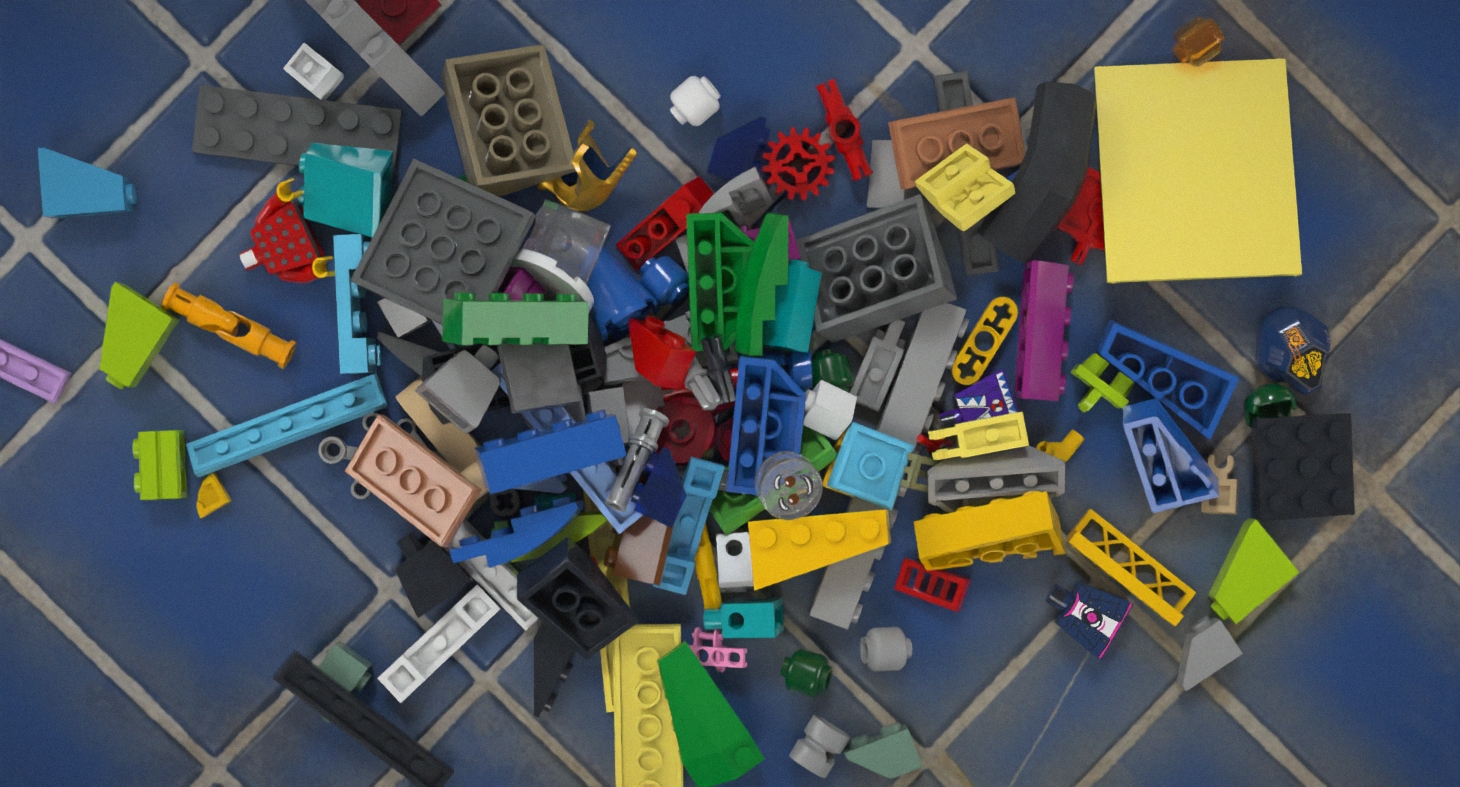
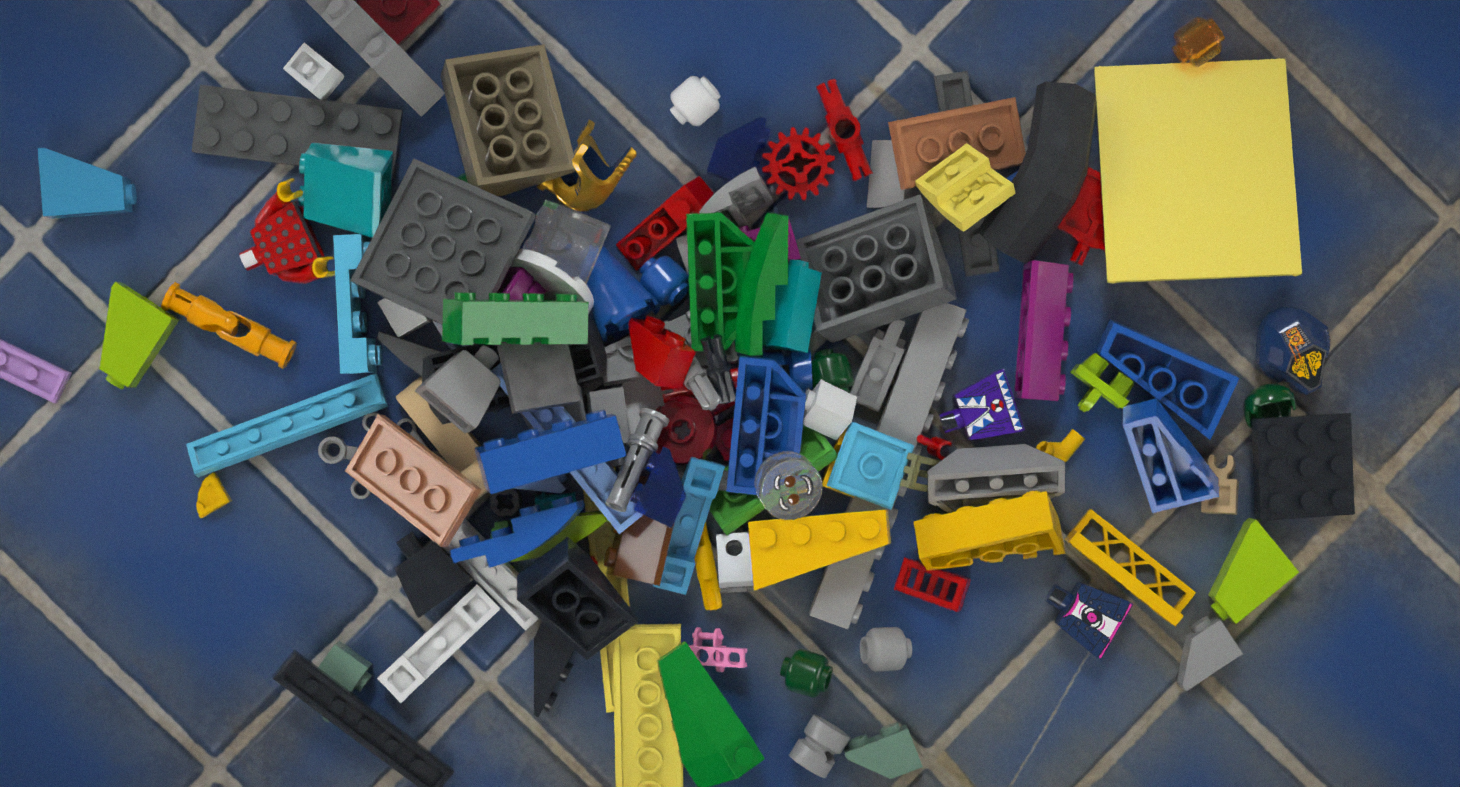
(160, 464): lime brick -> none
(761, 618): teal torso -> none
(983, 436): light yellow hinge -> none
(990, 315): yellow beam -> none

